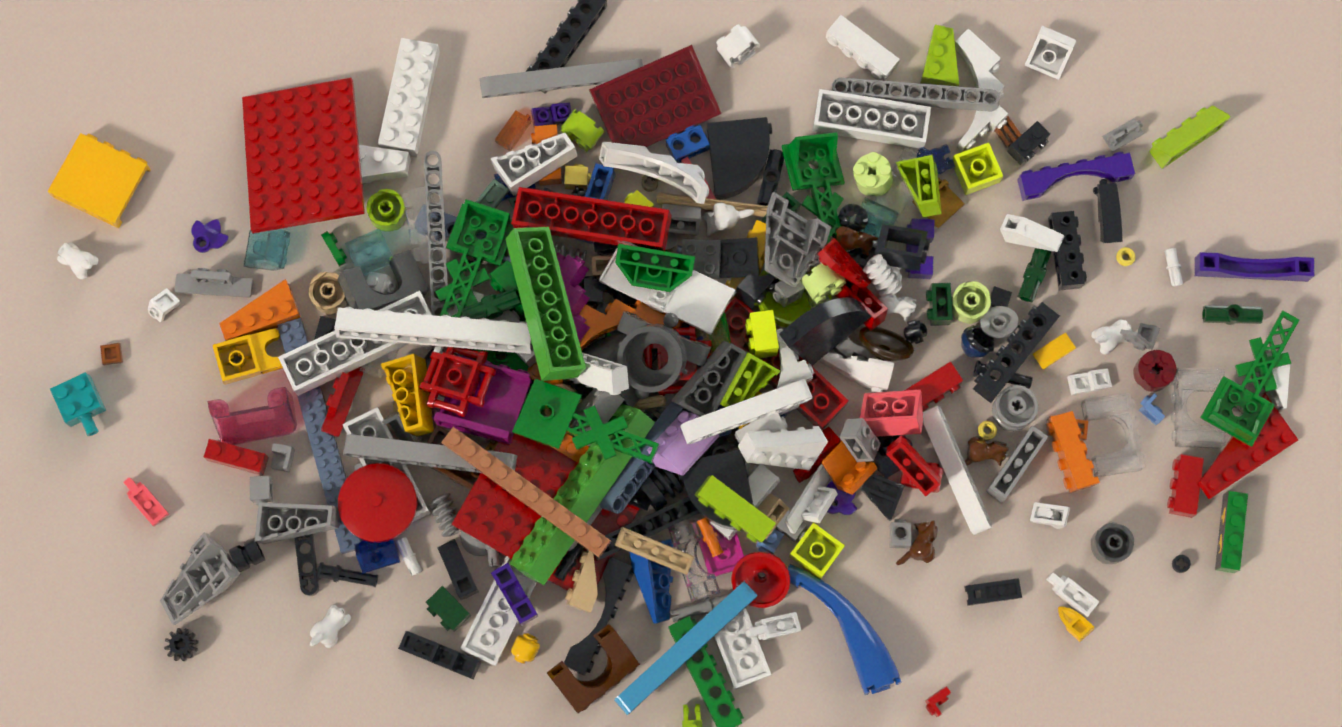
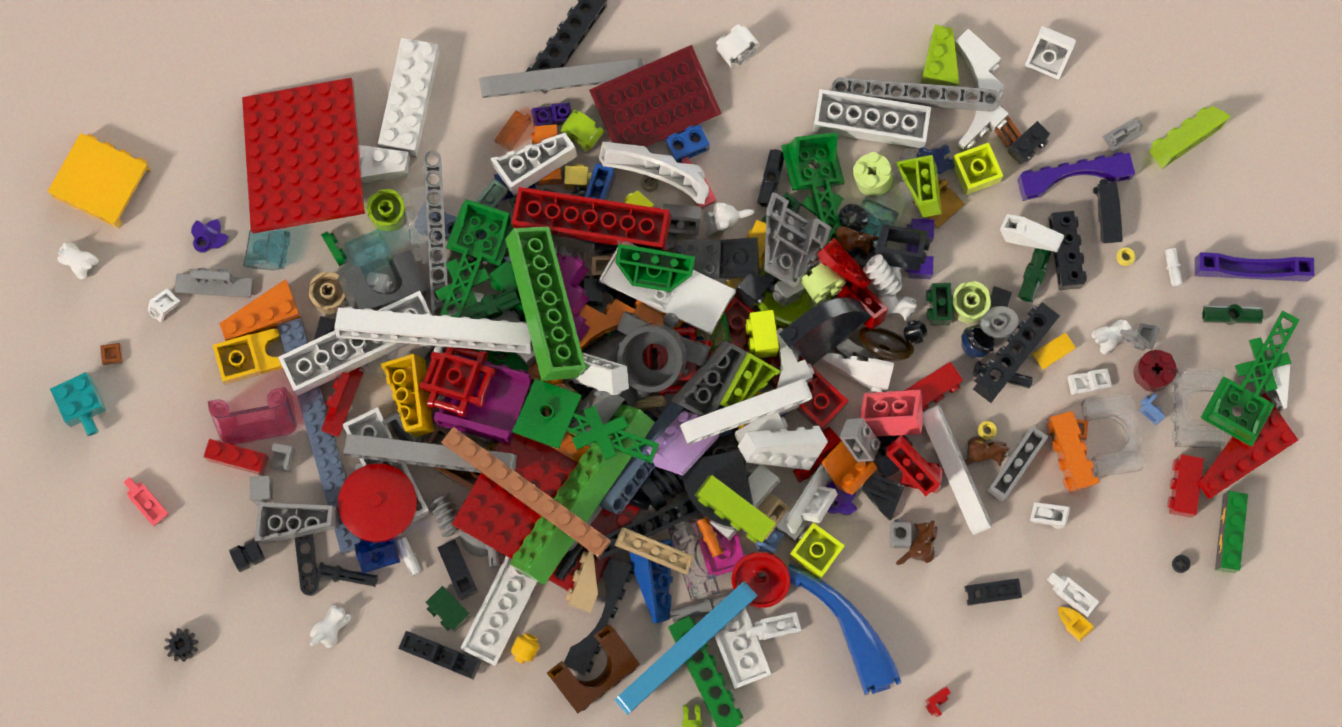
(201, 579): light grey wedge -> none
(514, 594): dark purple arch -> none
(665, 198): tan axle -> none
(737, 154): black brick -> none
(862, 48): white brick -> none
(1004, 404): light grey wheel -> none
(1112, 554): dark grey brick -> none

